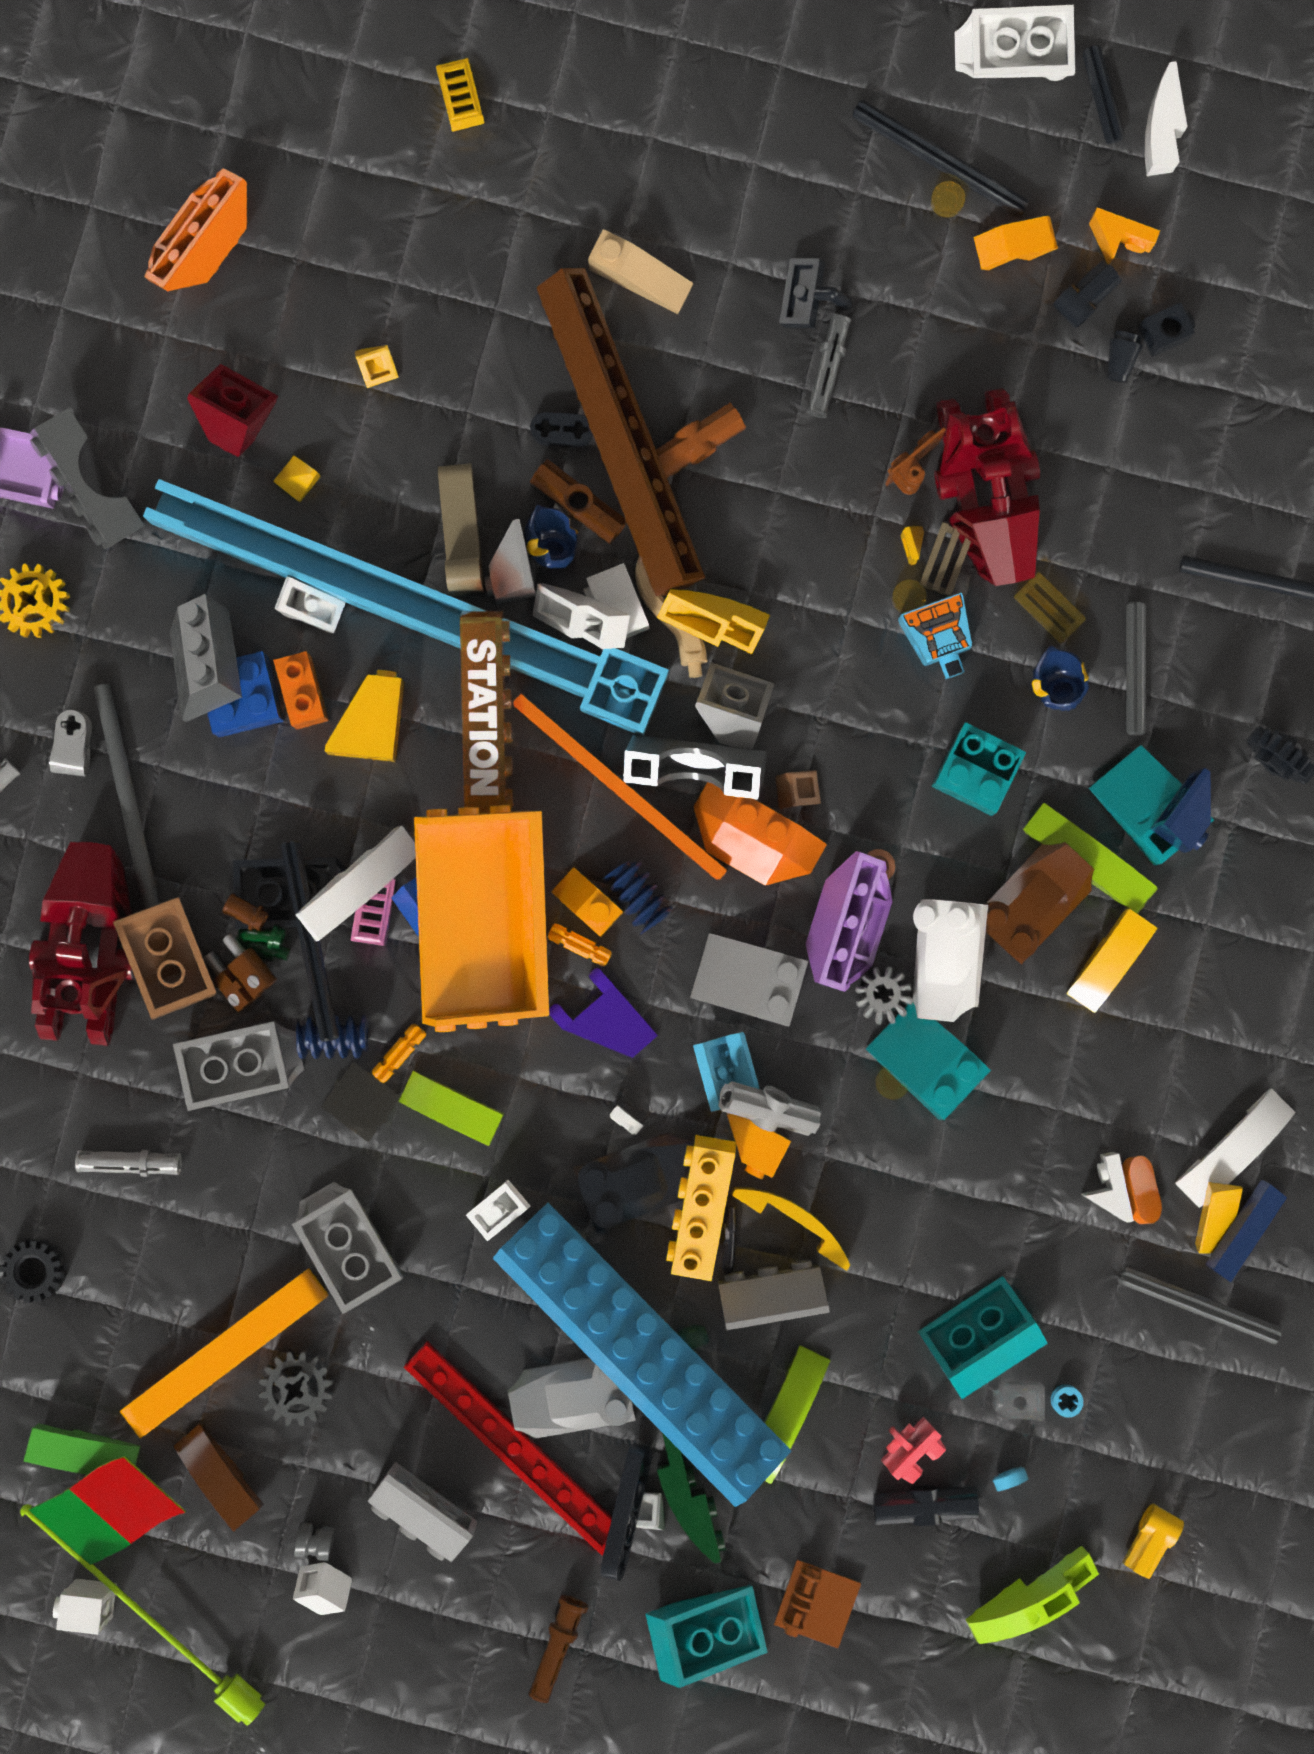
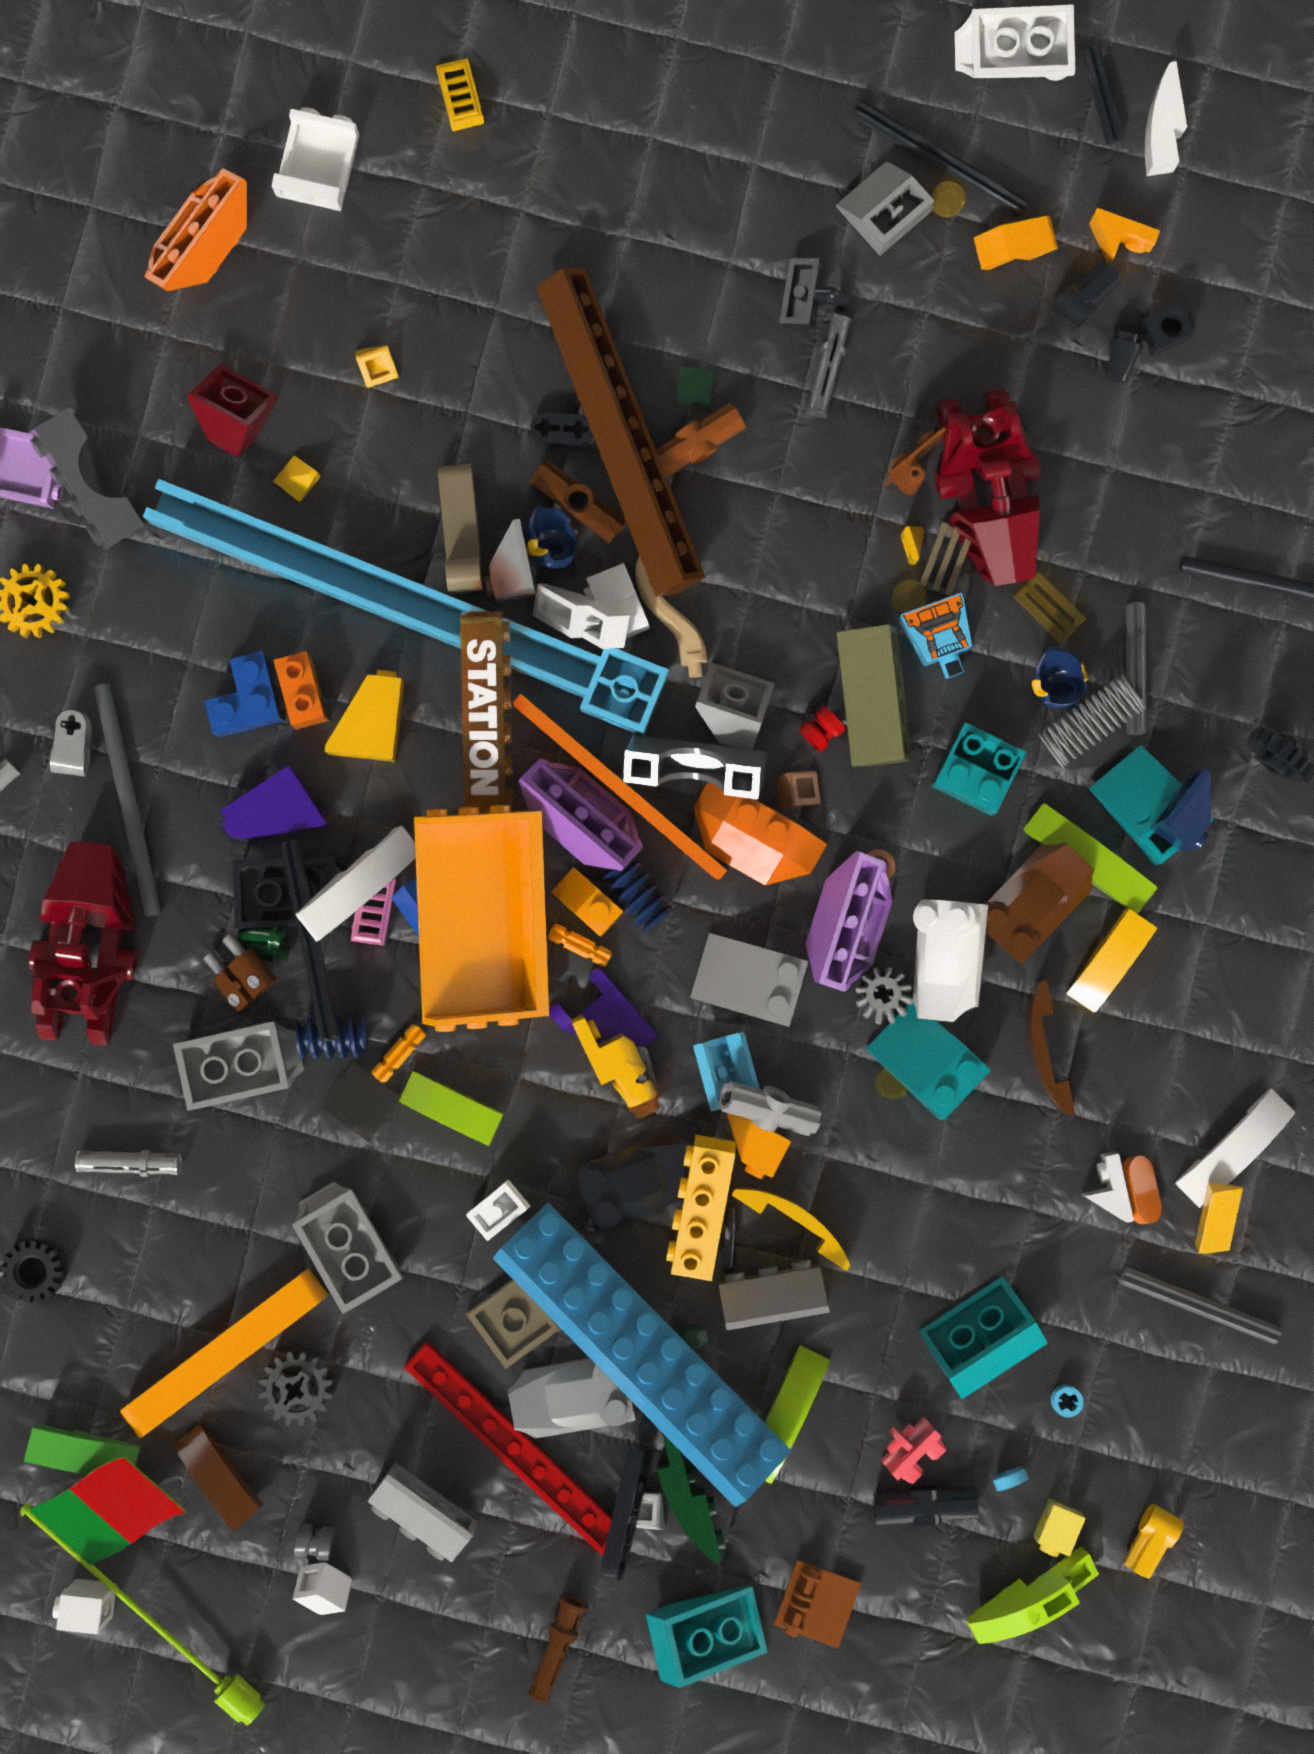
(165, 958): medium nougat slope -> none
(204, 657): dark grey slope -> none
(245, 912): reddish brown pin -> none
(273, 809): none -> dark purple slope
(309, 605): white slope -> none
(317, 159): none -> white panel
(511, 1323): none -> dark tan tile
(581, 815): none -> medium lavender wedge
(623, 1118): white tile -> none
(624, 1063): none -> yellow plate
(638, 272): tan slope -> none
(695, 386): none -> clear green tile
(714, 618): yellow slope -> none
(827, 724): none -> red wheel
(874, 696): none -> olive brick
(886, 206): none -> light grey slope
(1034, 1400): clear brick -> none
(1041, 1005): none -> reddish brown slope
(1058, 1528): none -> light yellow brick
(1130, 696): none -> light grey piece
(1246, 1230): dark blue tile -> none

